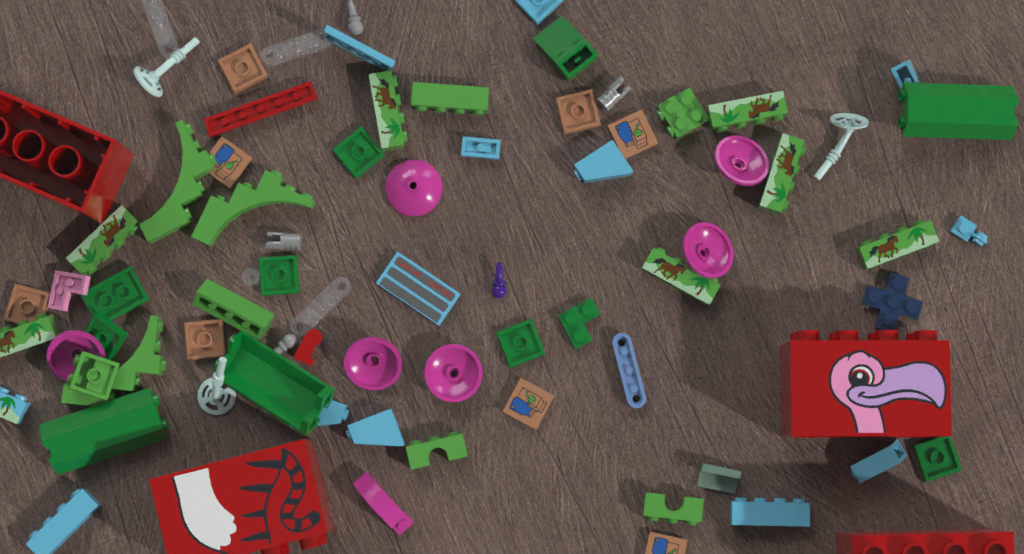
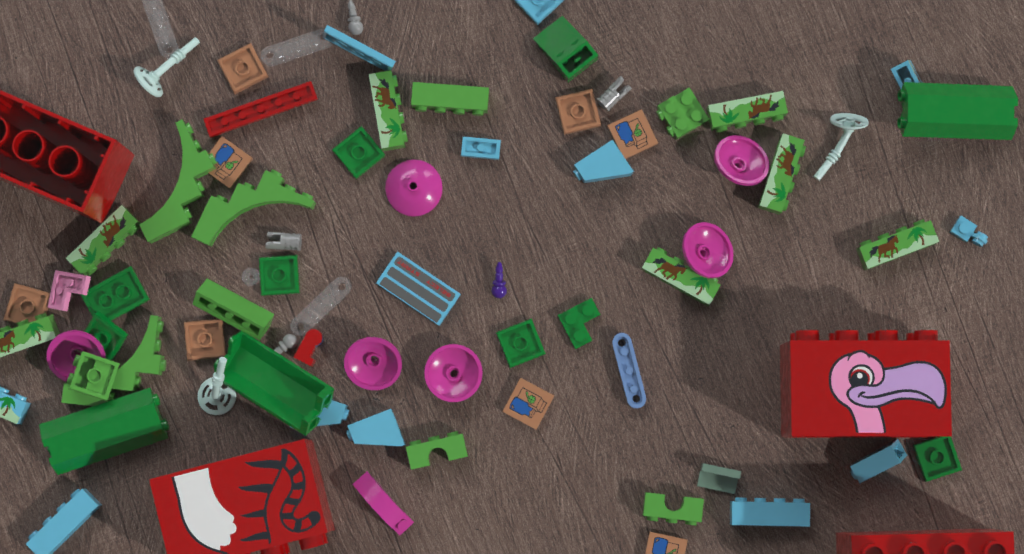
(891, 302): dark blue plate -> none

